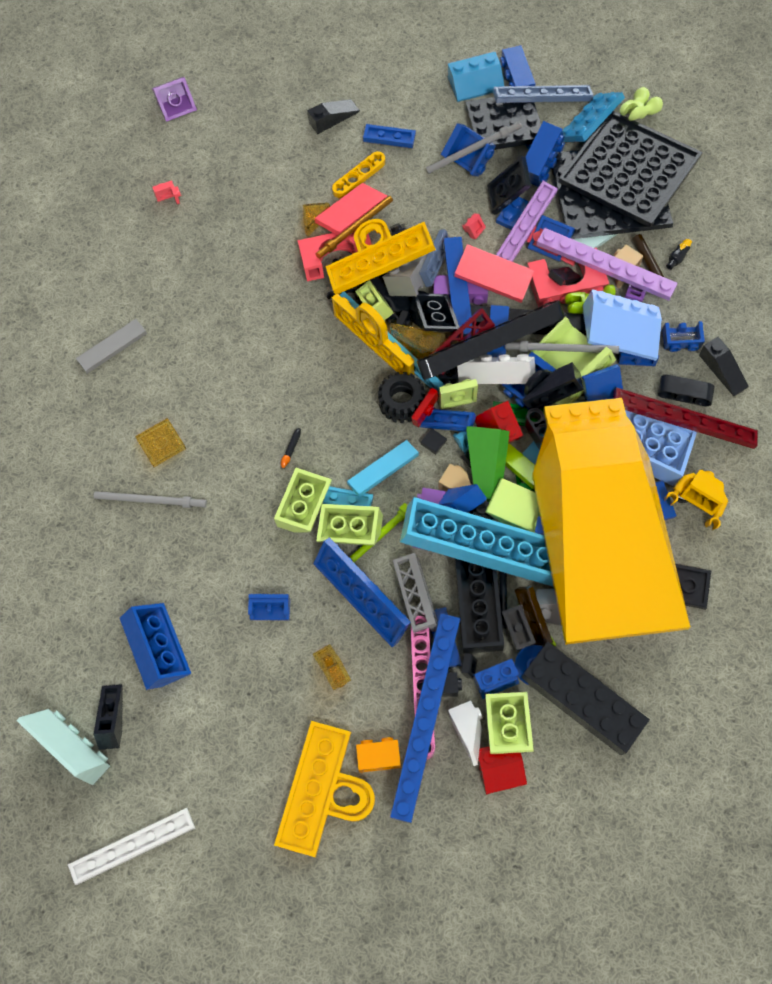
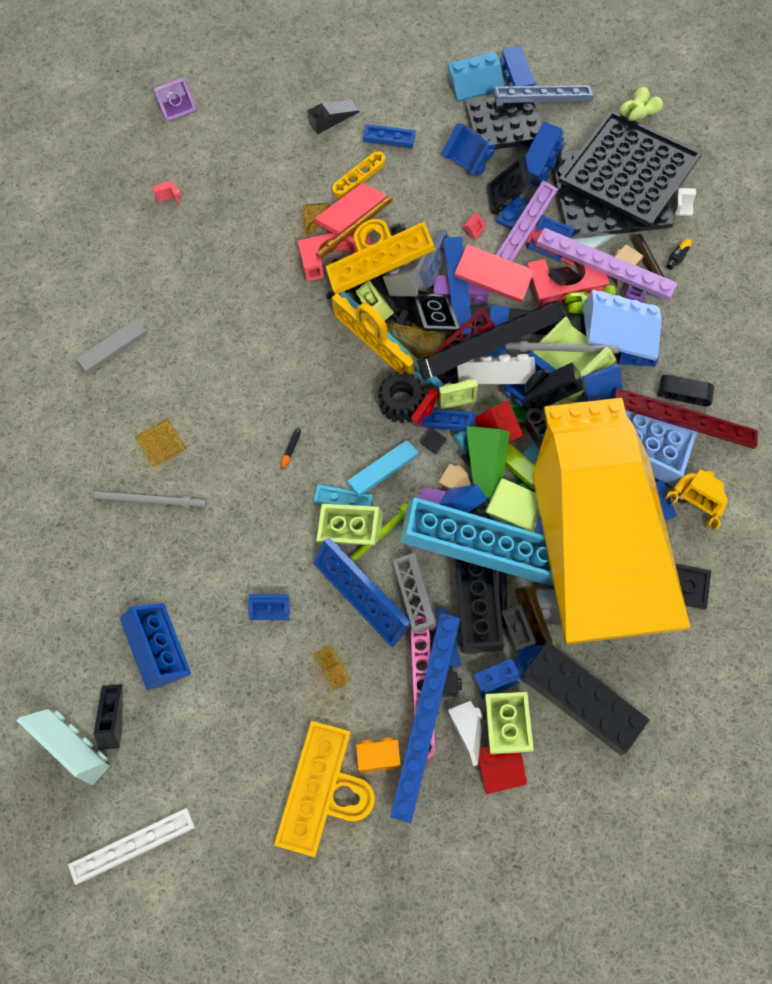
(302, 501): yellowish green slope -> none
(469, 665): black tile -> none
(504, 132): light grey bar -> none
(592, 116): dark azure plate -> none
(683, 337): blue window -> none
(684, 201): none -> white panel
(723, 365): black slope -> none

